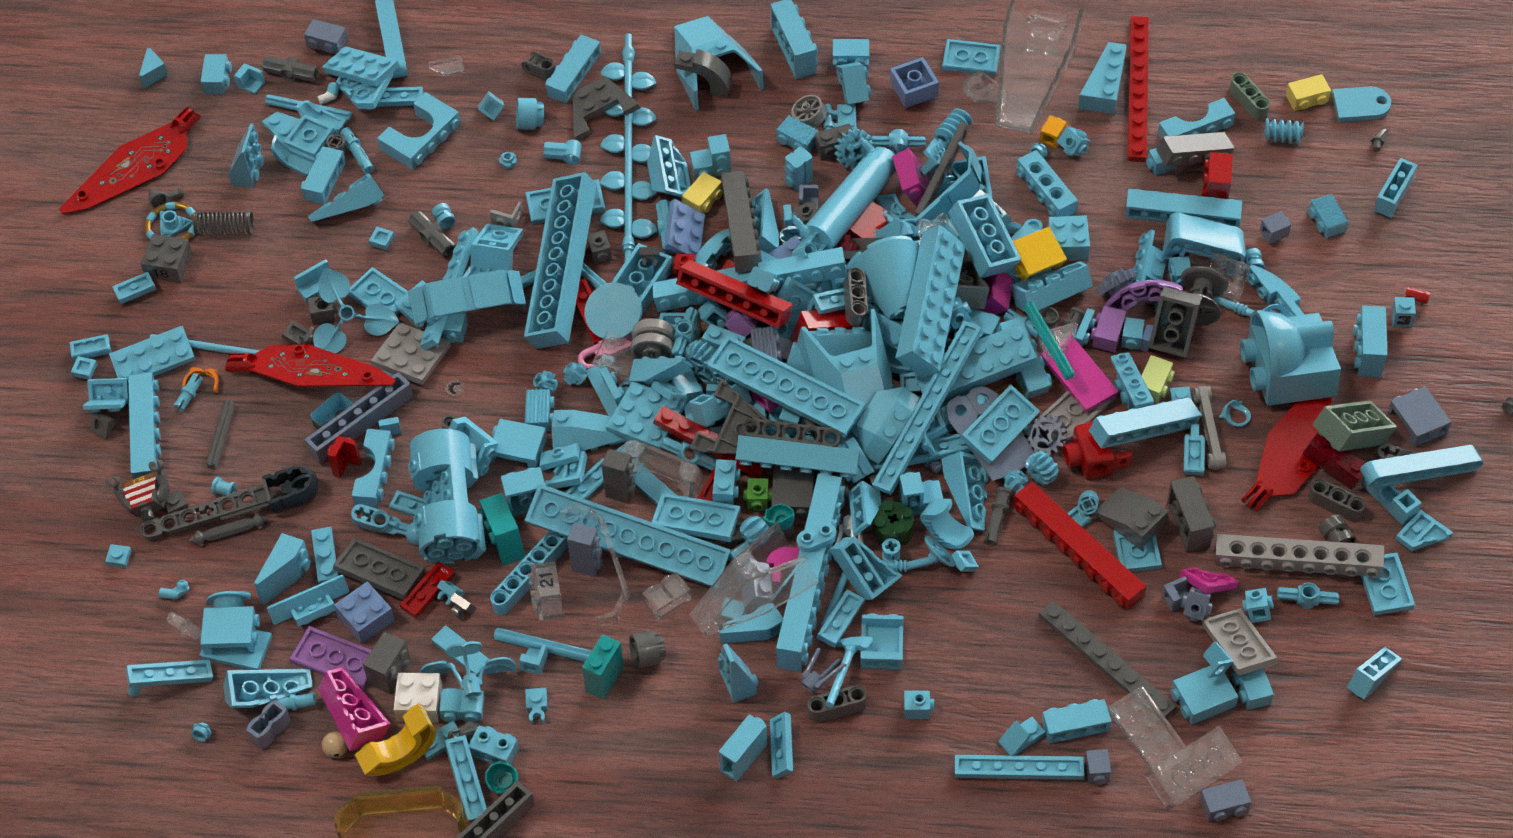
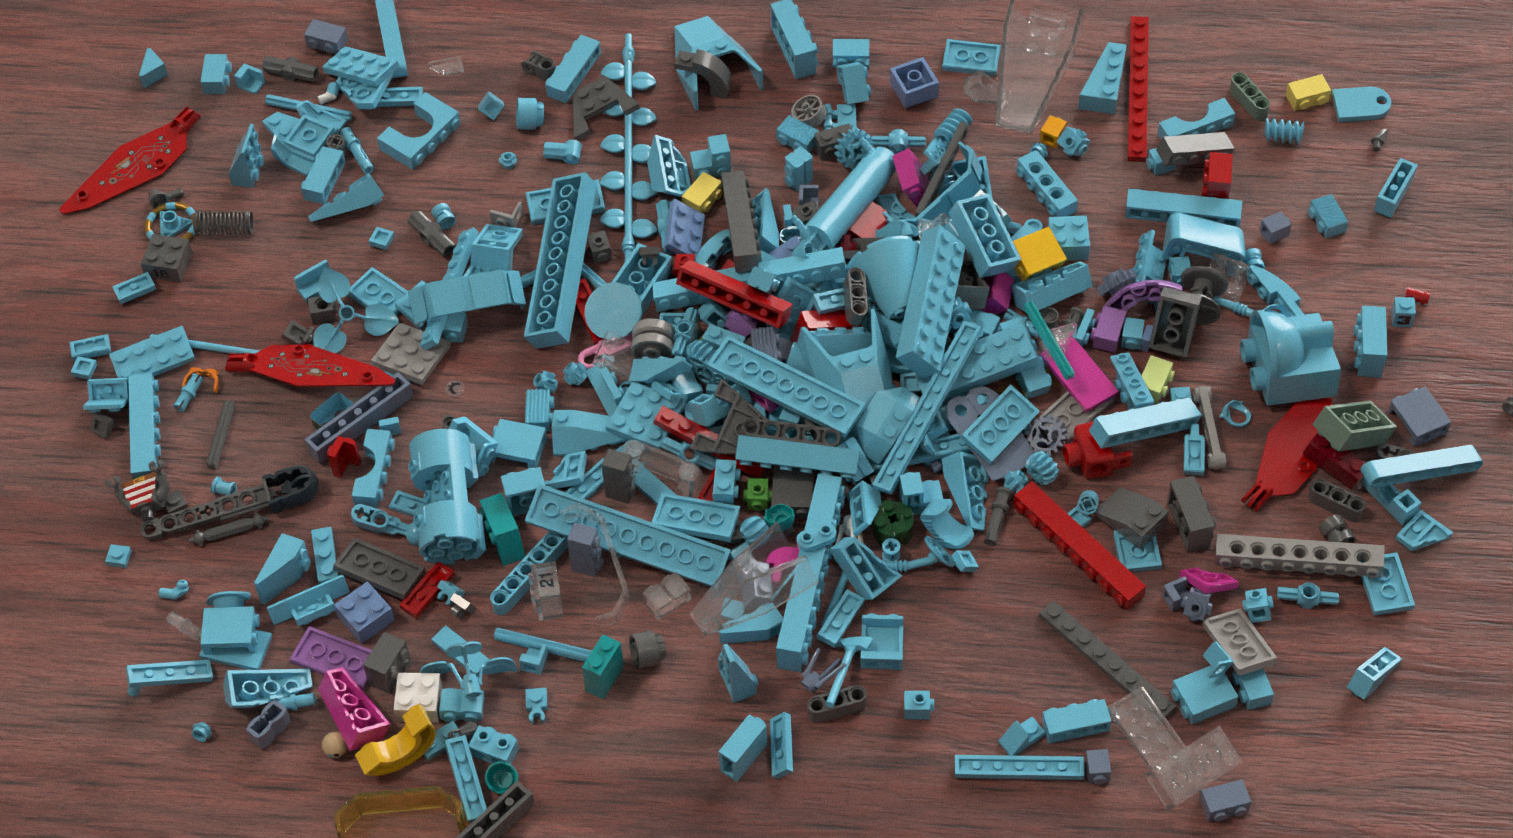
(559, 456): medium azure plate -> none

